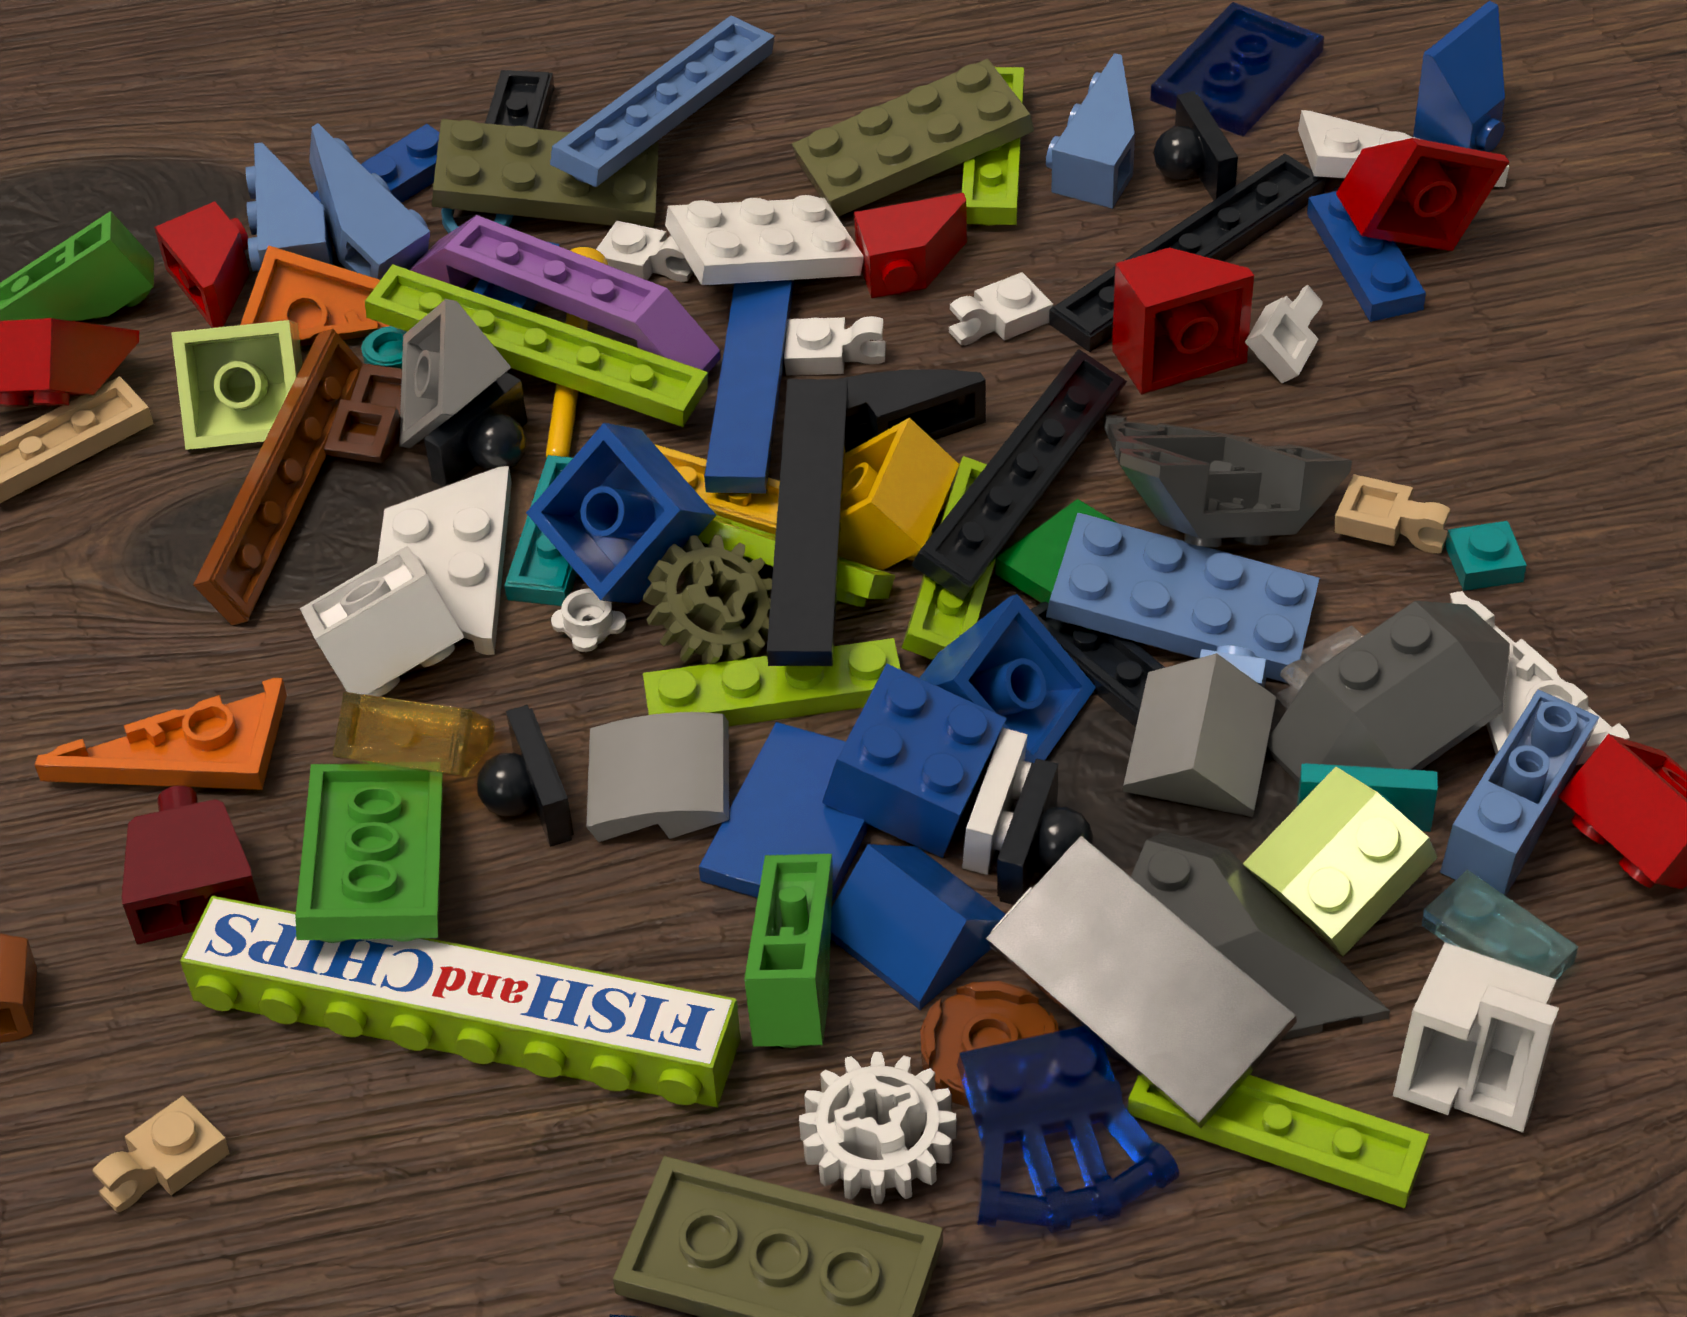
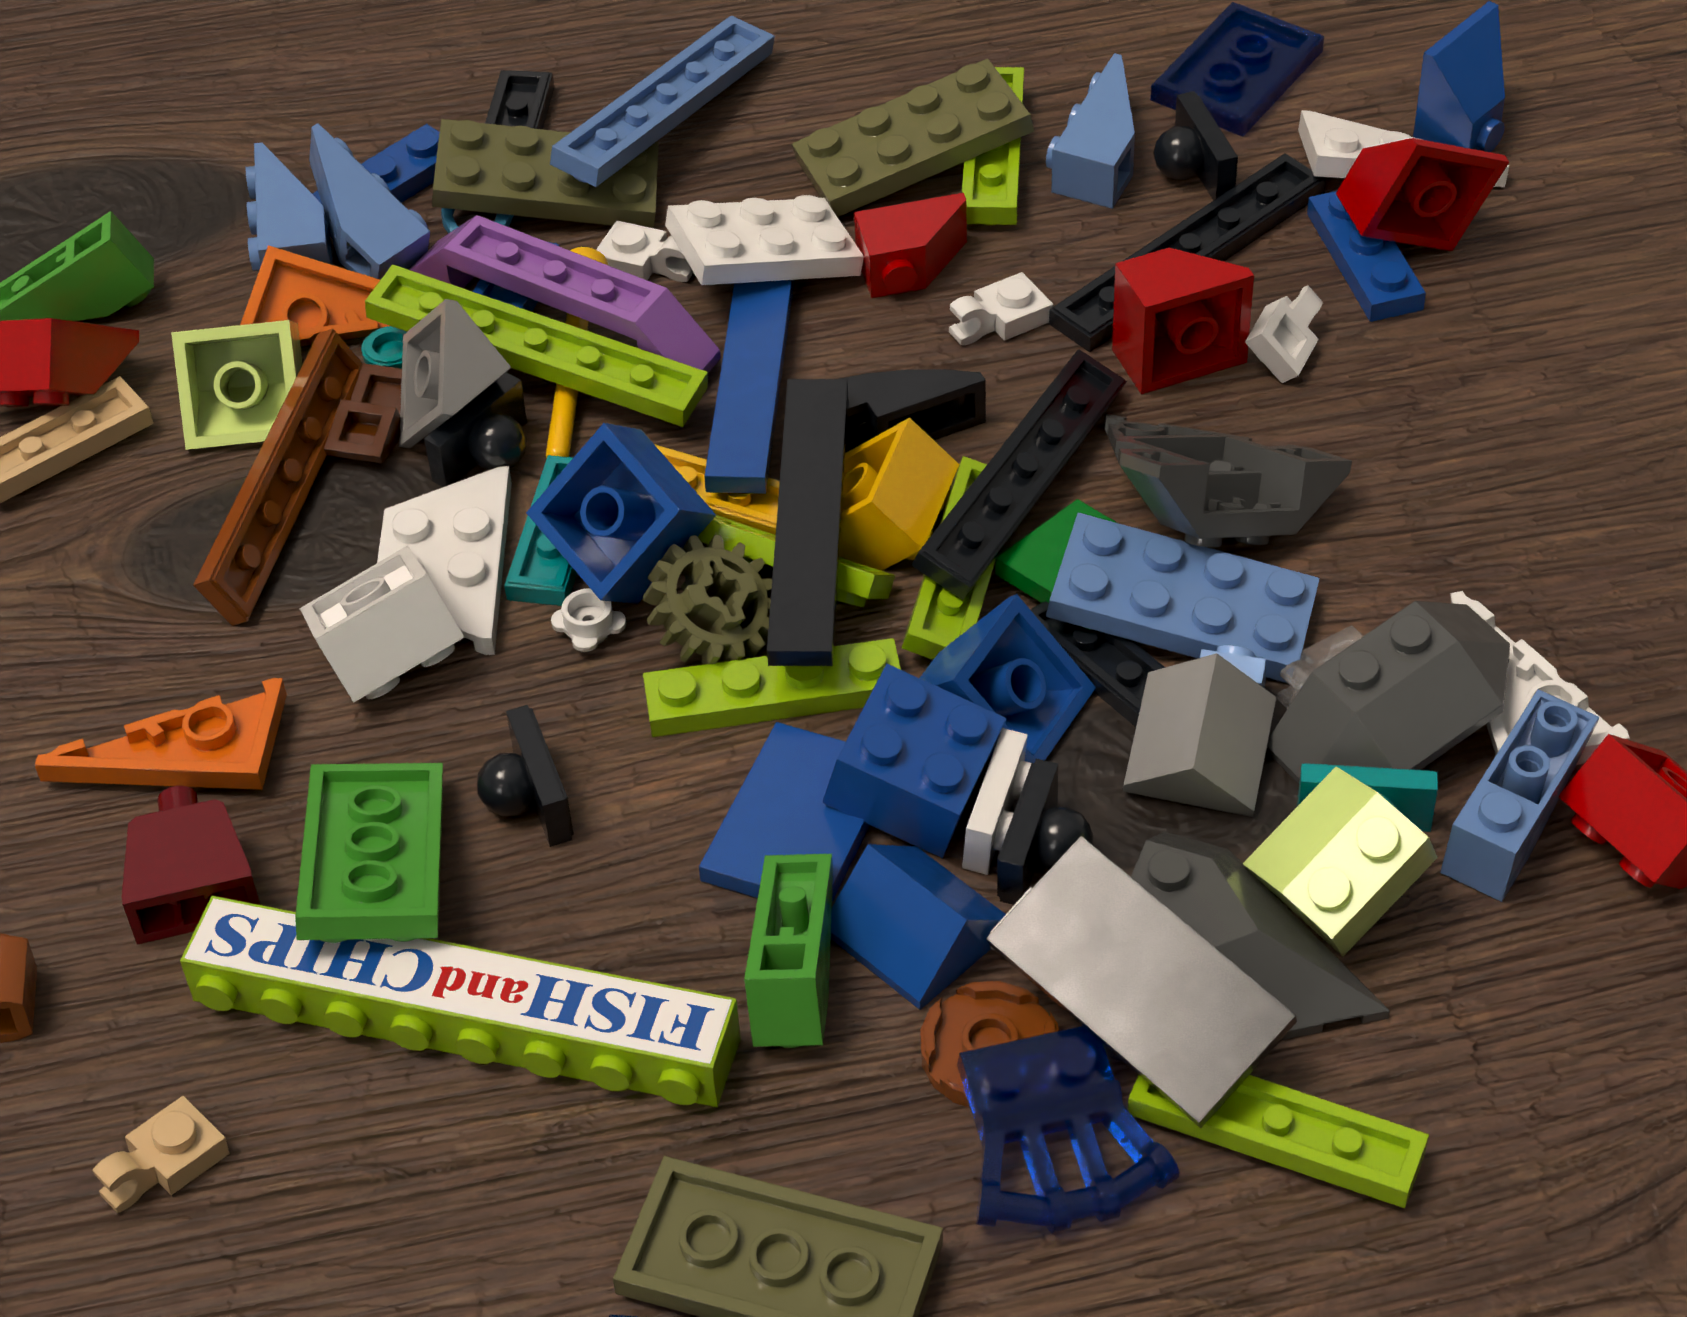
(206, 259): red slope -> none
(411, 734): clear yellow tile -> none
(658, 772): light grey slope -> none
(825, 344): white plate -> none
(877, 1127): white gear -> none
(1384, 509): tan plate -> none
(1478, 1038): white plate -> none
(1485, 555): teal plate -> none
(1493, 925): clear light blue plate -> none

